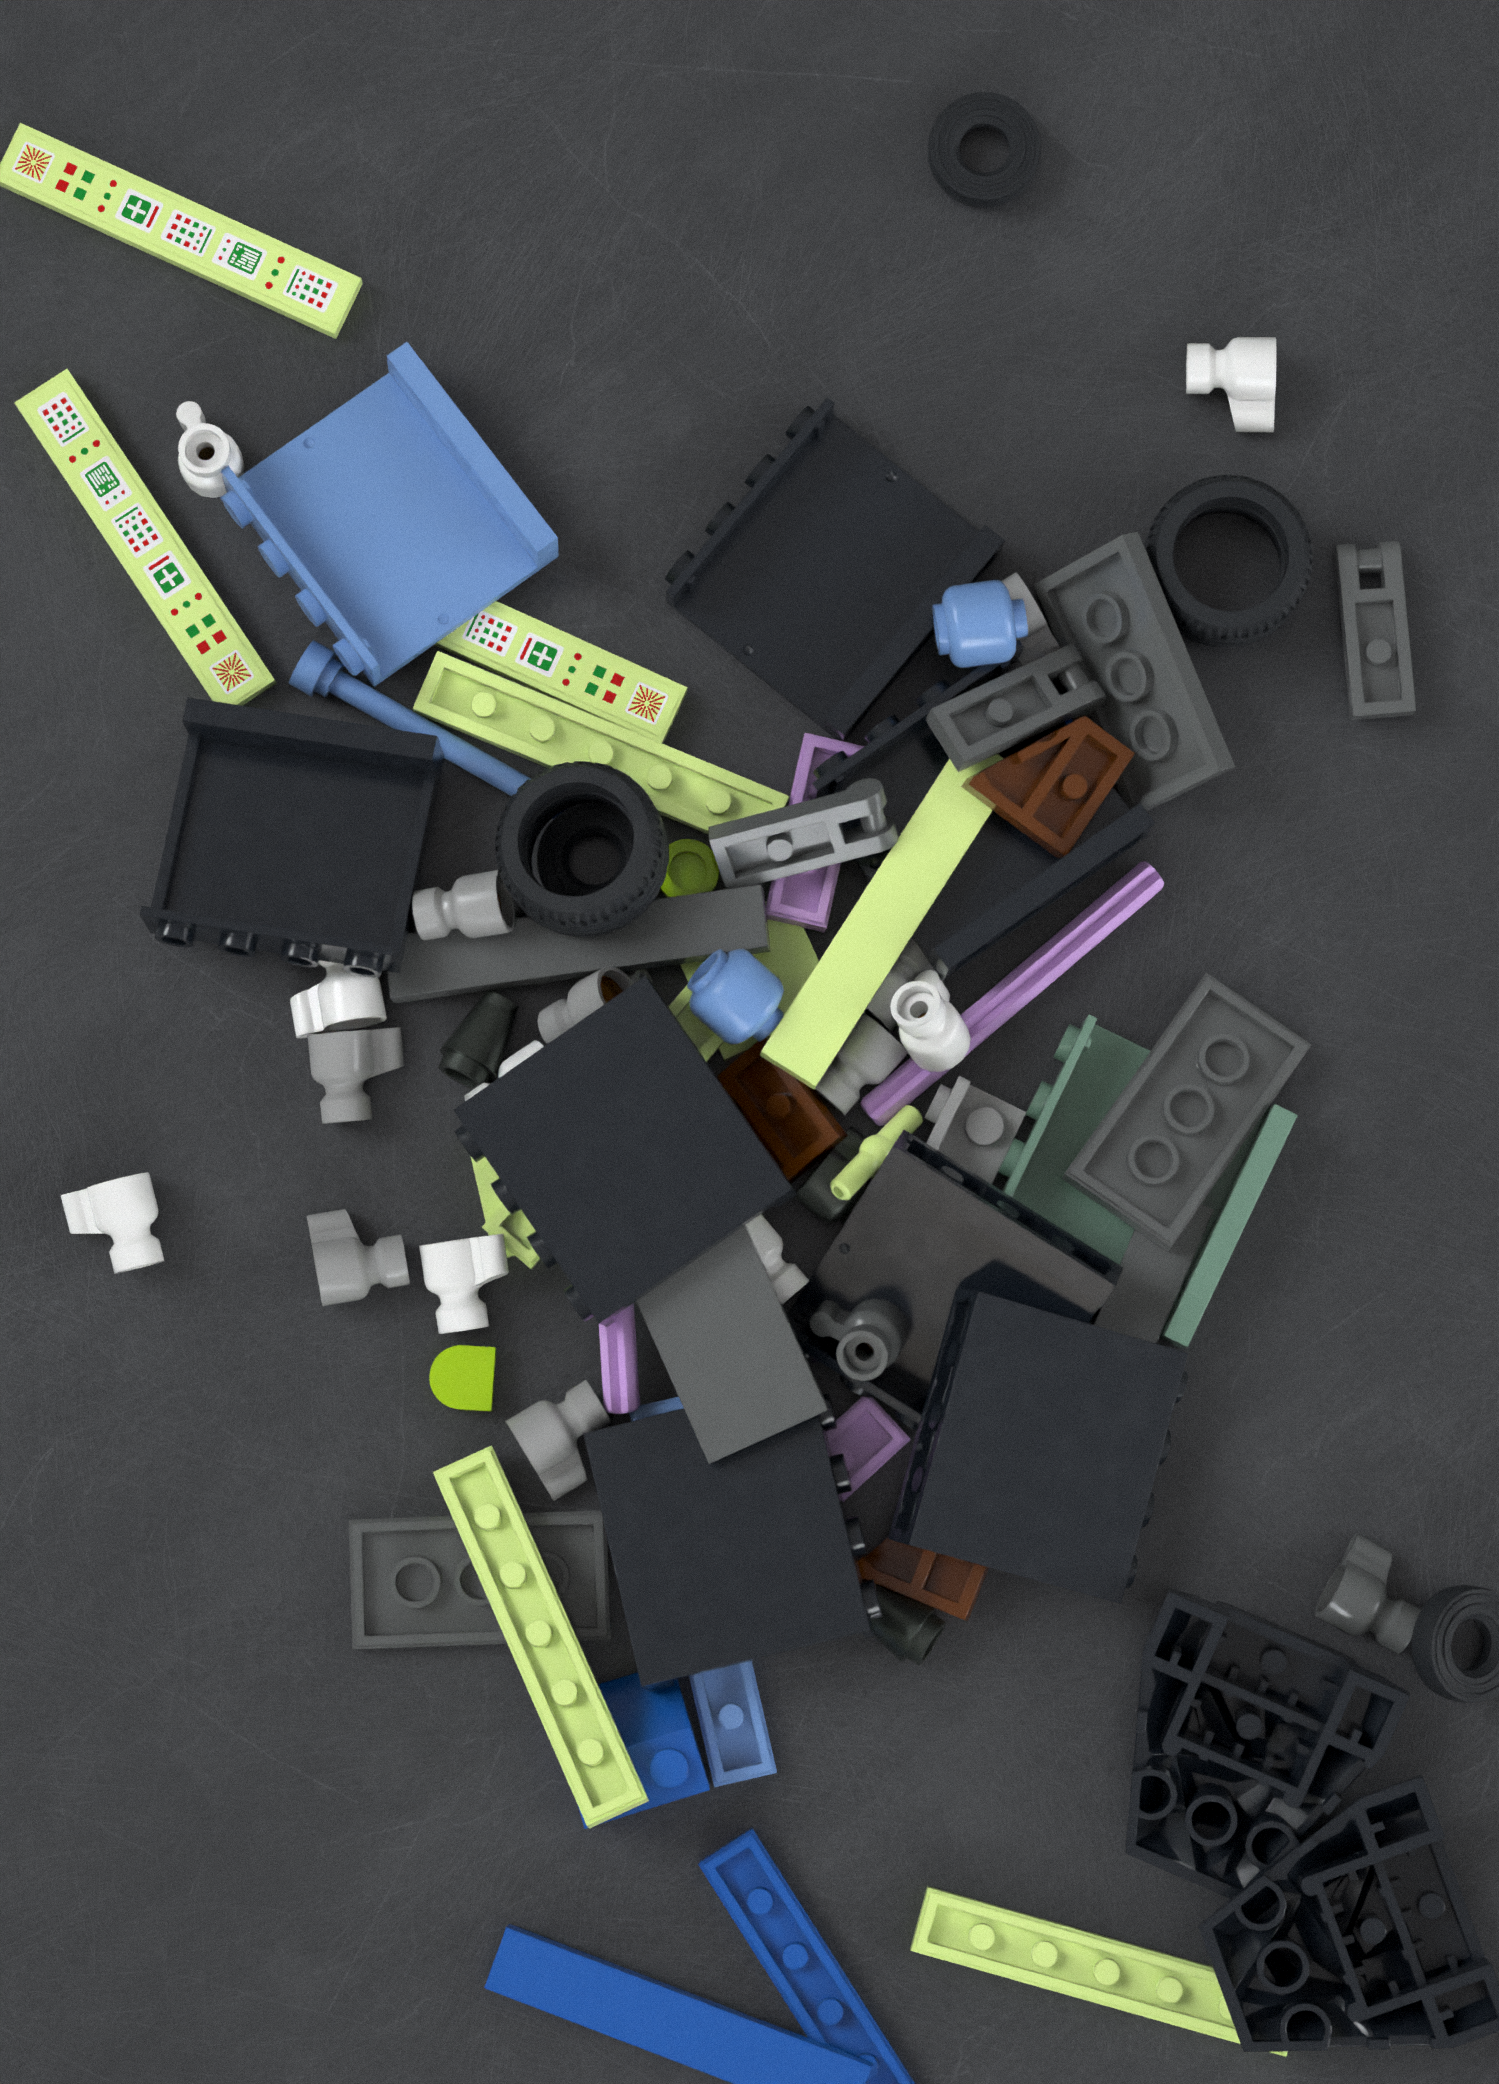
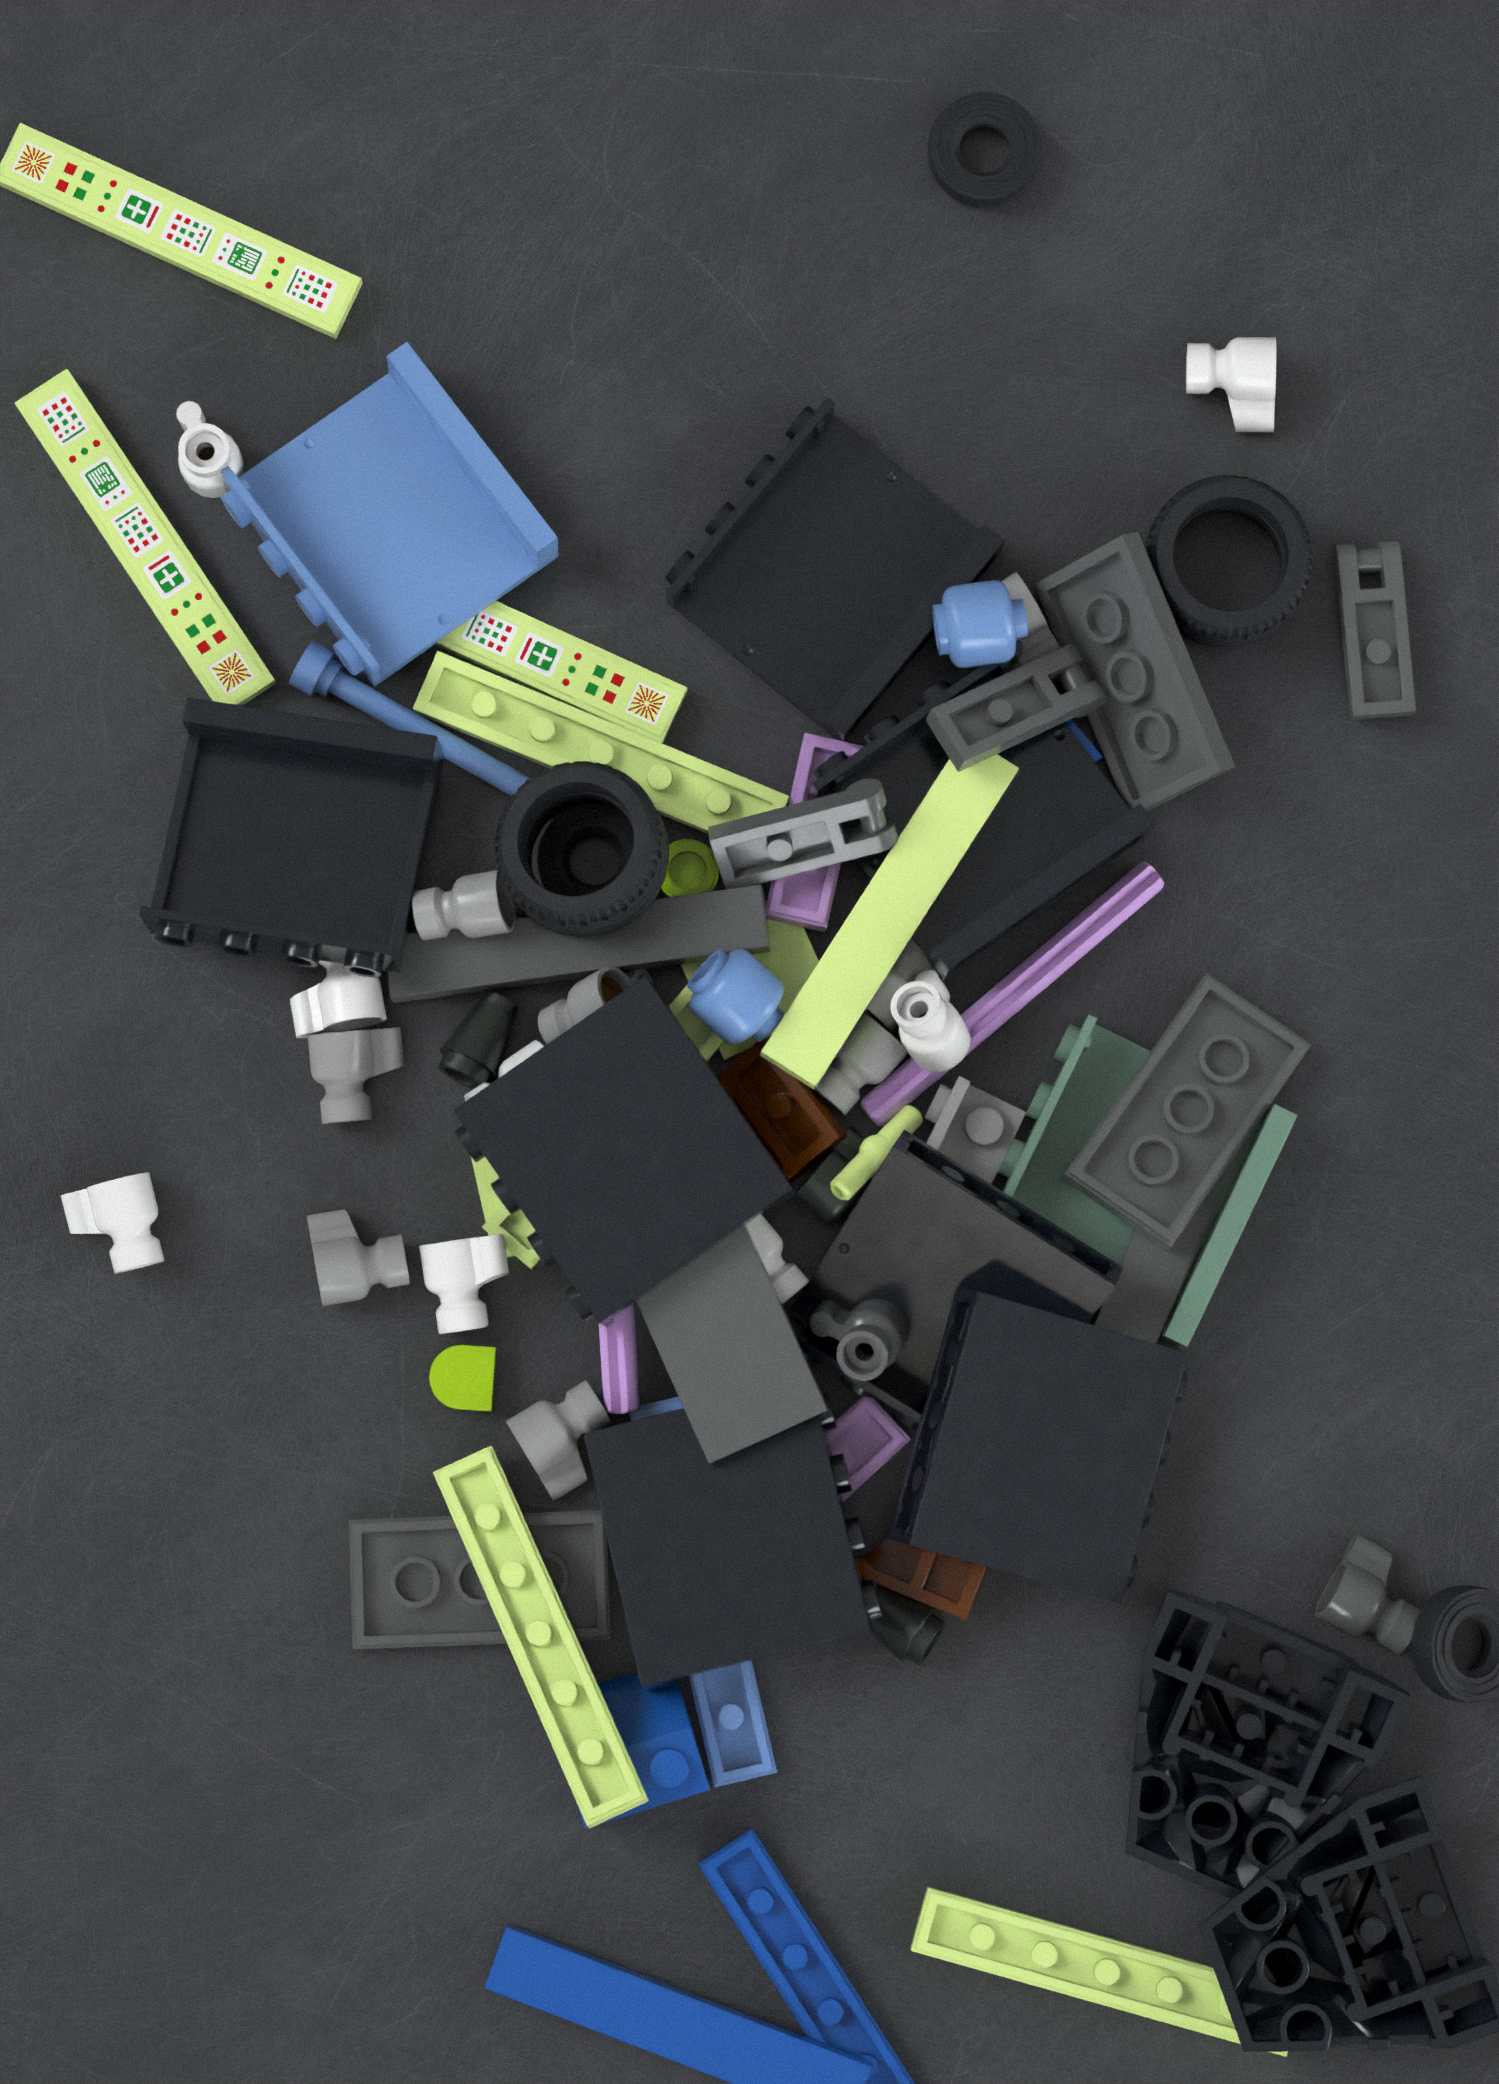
(1054, 783): reddish brown wing -> none

